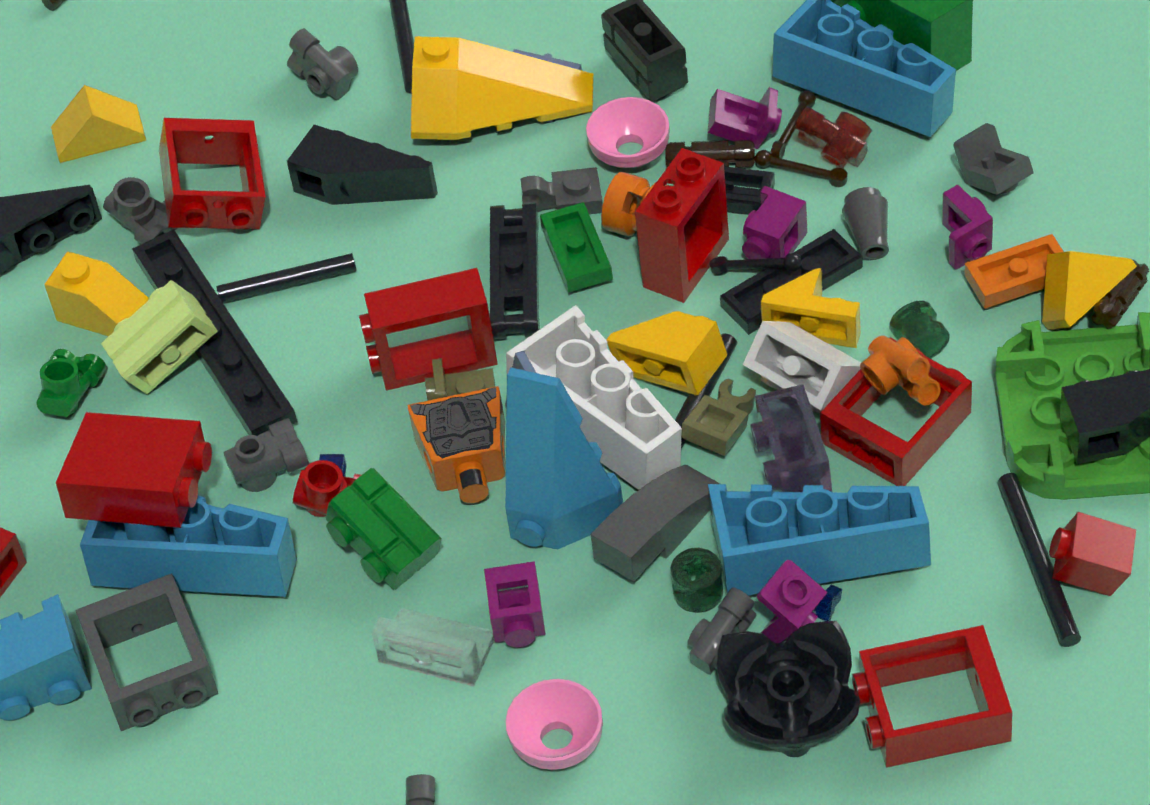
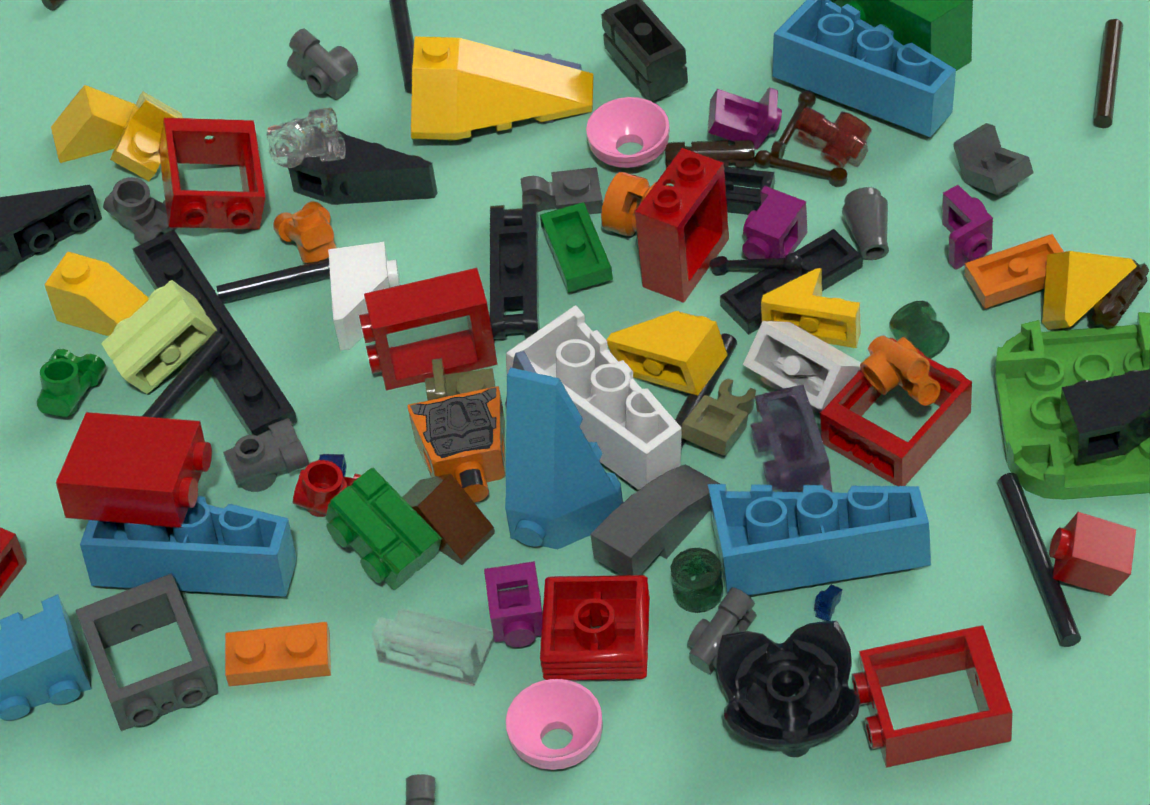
(140, 139): none -> yellow slope
(188, 376): none -> black piece
(277, 654): none -> orange plate
(305, 138): none -> clear plate
(309, 230): none -> orange plate
(352, 274): none -> white slope
(451, 515): none -> reddish brown slope
(576, 649): none -> red brick
(791, 598): magenta bracket -> none
(1108, 73): none -> dark brown bar

